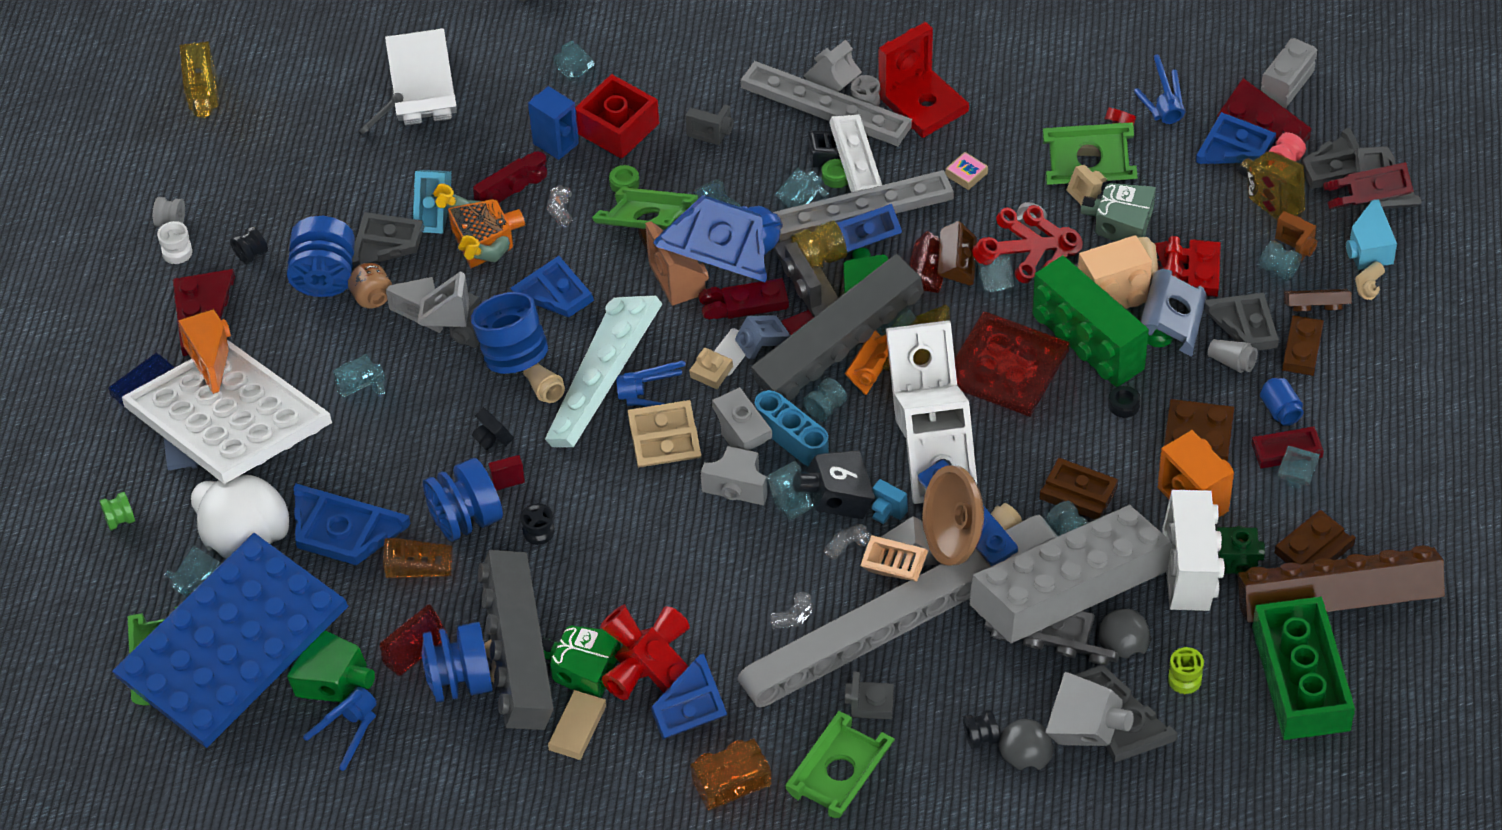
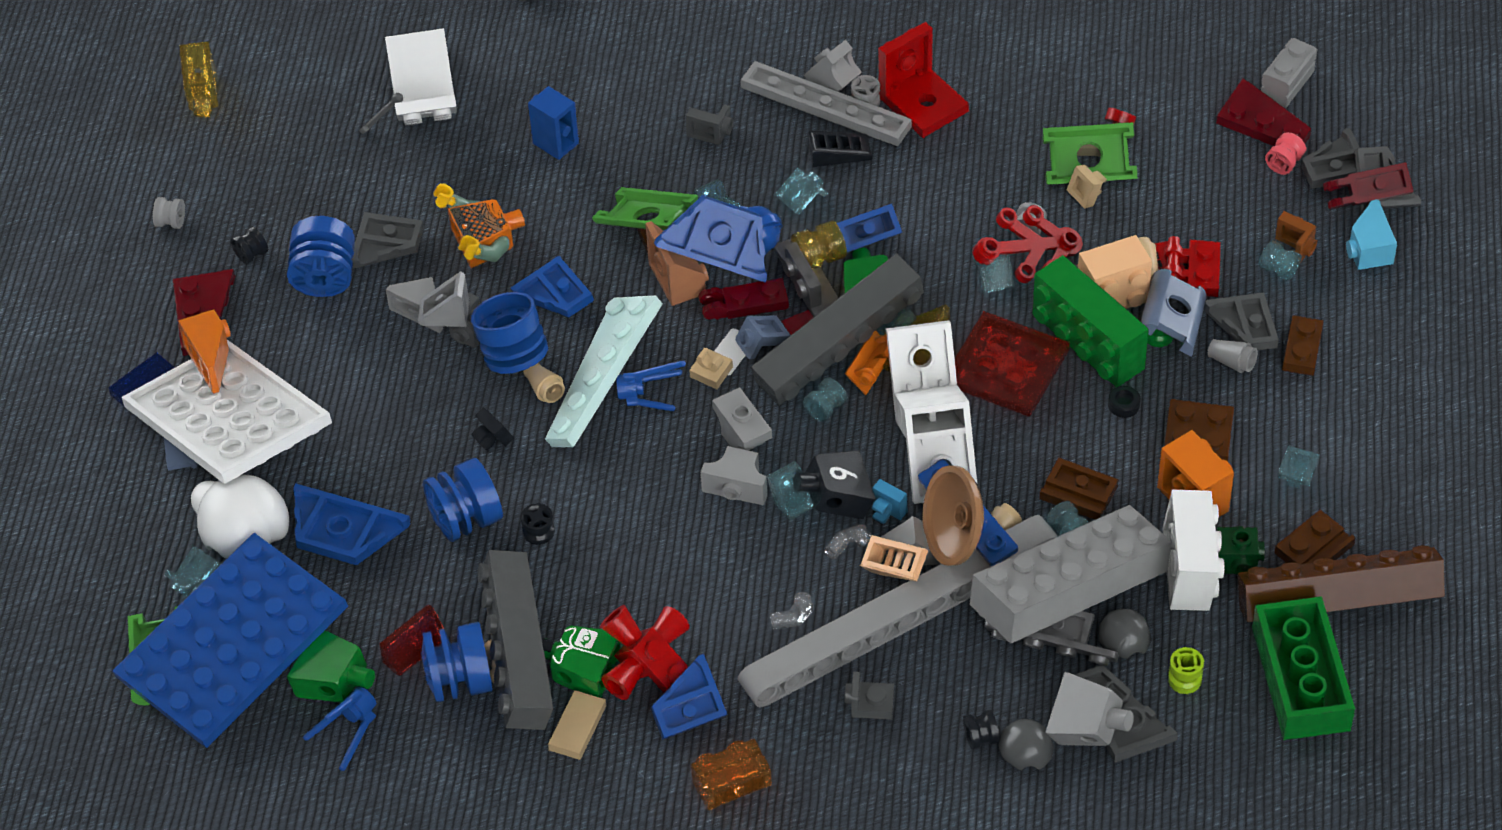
(117, 510): bright green wheel -> none
(174, 242): white wheel -> none
(358, 375): clear light blue bracket -> none
(368, 284): medium nougat head -> none
(409, 548): clear orange slope -> none
(424, 199): medium azure slope -> none
(506, 472): dark red tile -> none
(512, 178): dark red hinge -> none
(555, 205): clear arm -> none
(573, 61): clear light blue tile -> none
(617, 116): red brick -> none
(624, 176): bright green tile -> none
(664, 433): tan slope -> none
(792, 427): dark azure beam -> none
(834, 174): bright green tile -> none
(837, 743): bright green piece -> none
(855, 152): white tile -> none
(903, 195): light grey plate -> none
(925, 261): clear red slope -> none
(956, 255): reddish brown slope -> none
(966, 170): tile -> none
(1121, 211): sand green torso -> none
(1169, 105): blue plant -> none
(1234, 141): blue wing -> none
(1272, 447): dark red tile -> none
(1275, 183): clear yellow torso -> none
(1282, 401): blue brick -> none
(1331, 299): reddish brown plate -> none
(1366, 281): tan arm -> none

